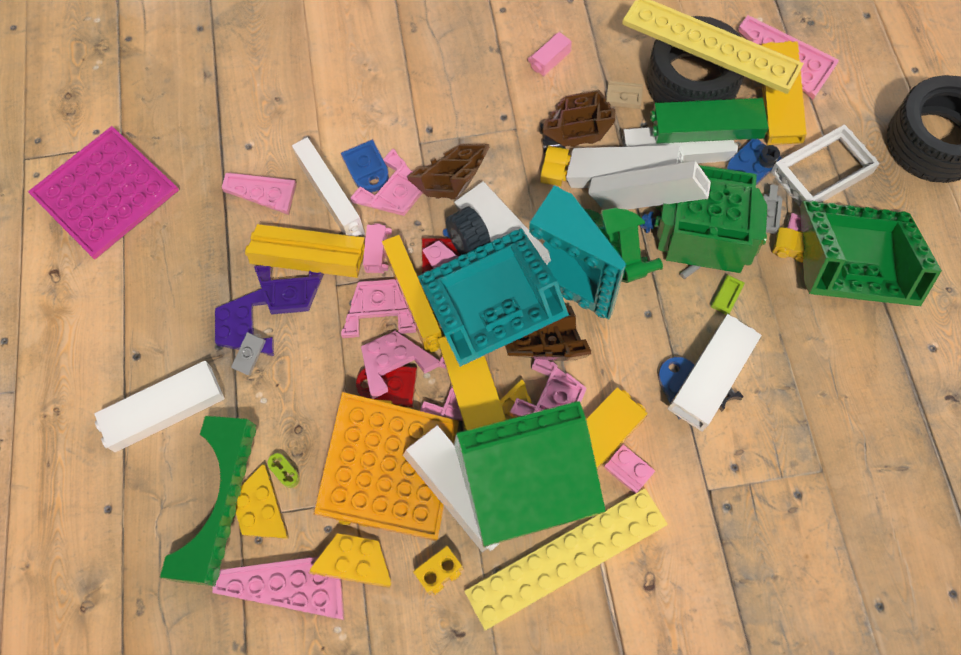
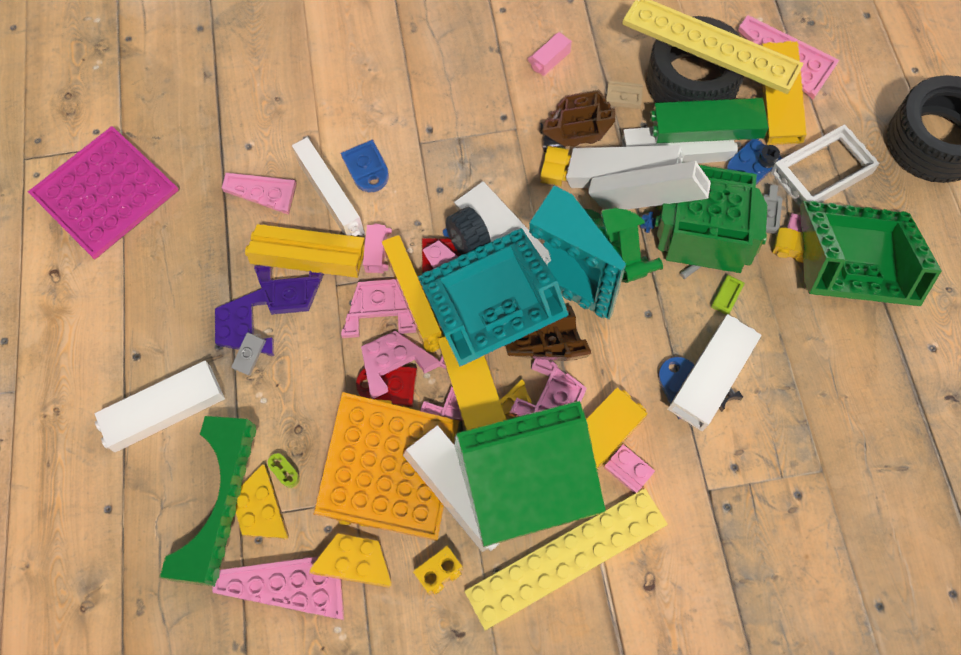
(397, 193): bright pink wing -> none
(450, 174): reddish brown wedge -> none

